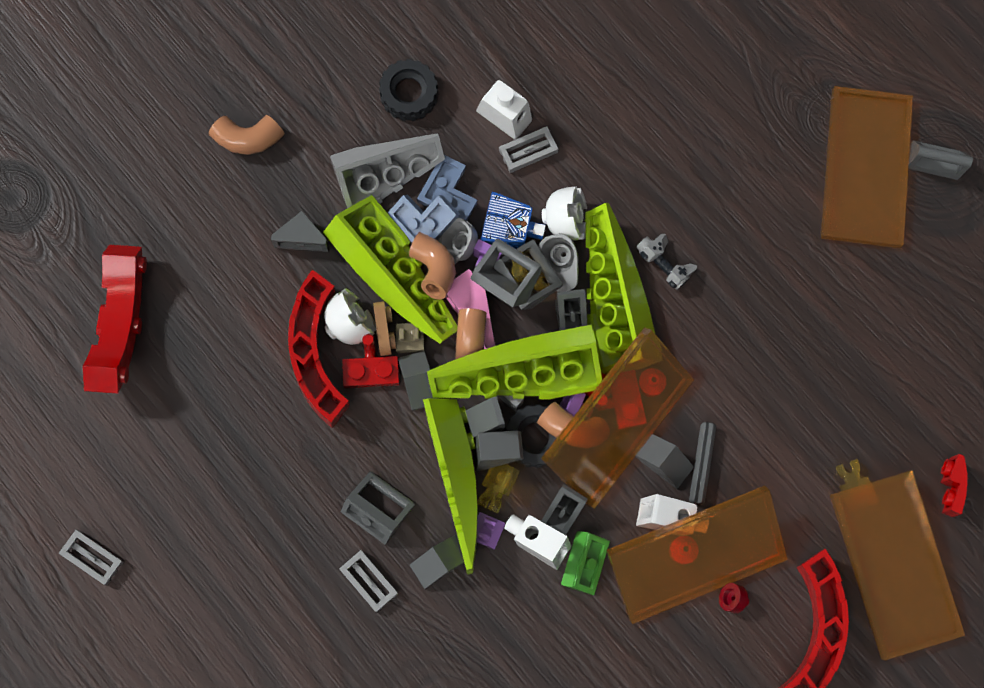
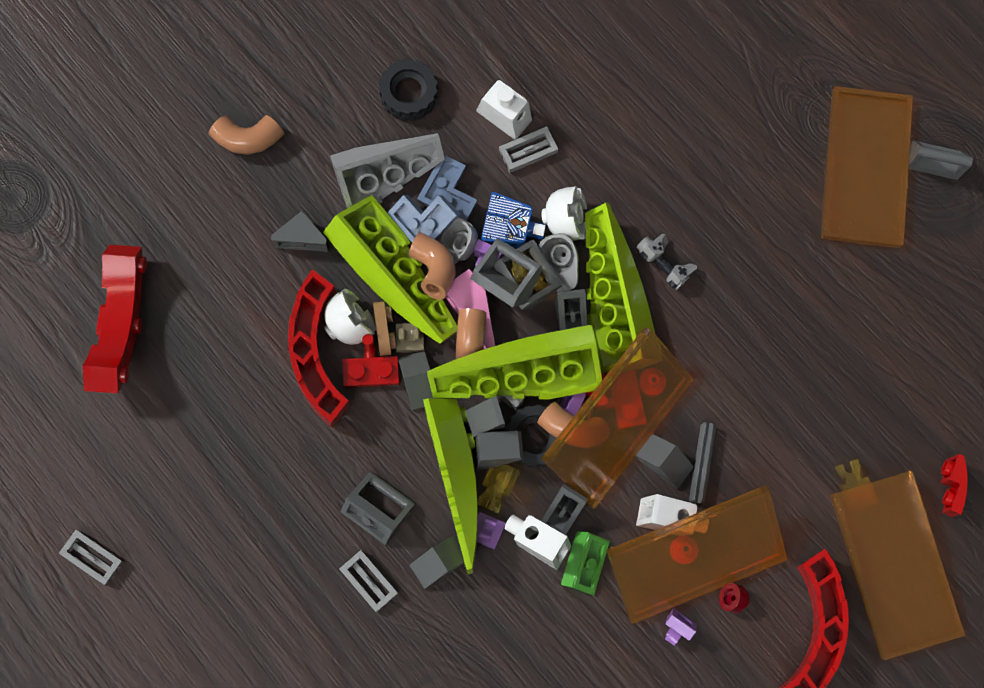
(679, 626): none -> medium lavender tile

